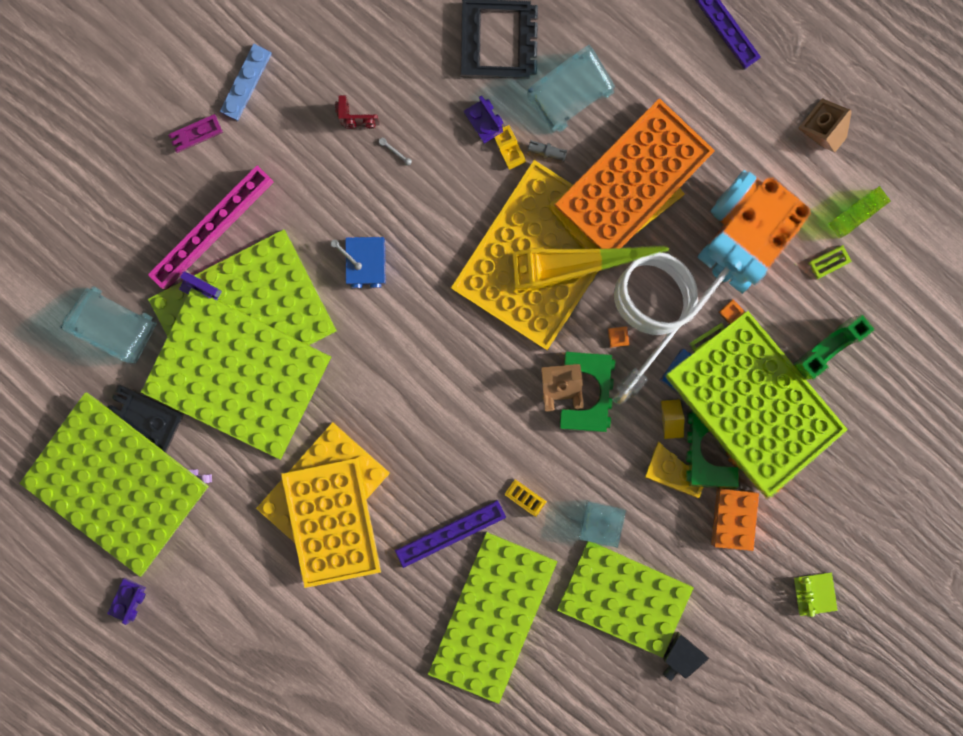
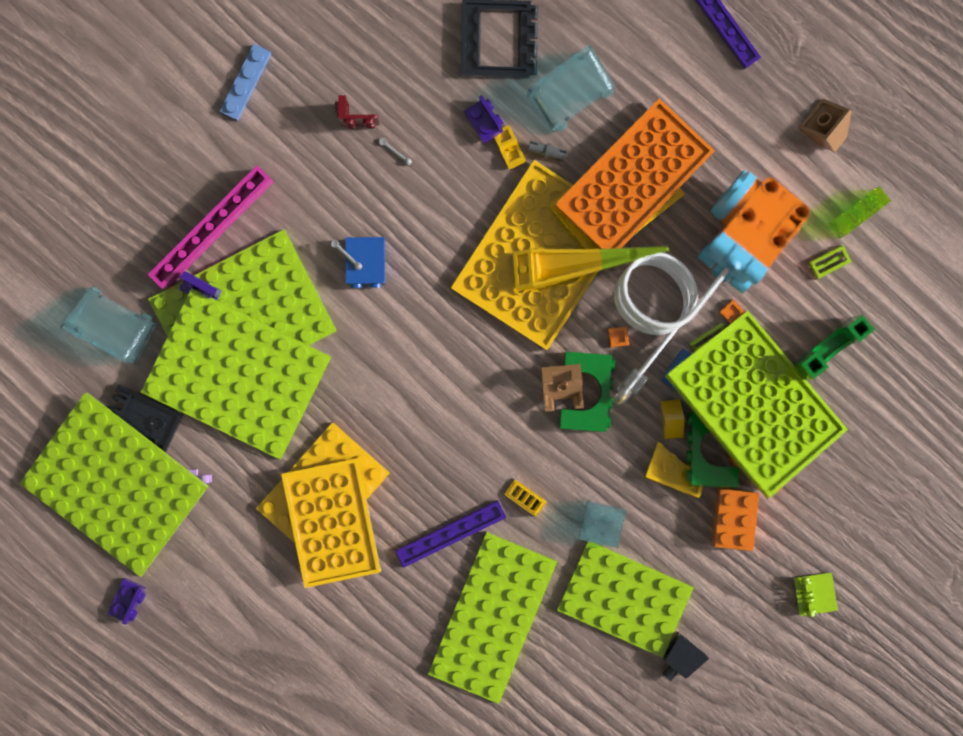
(196, 133): magenta hinge -> none

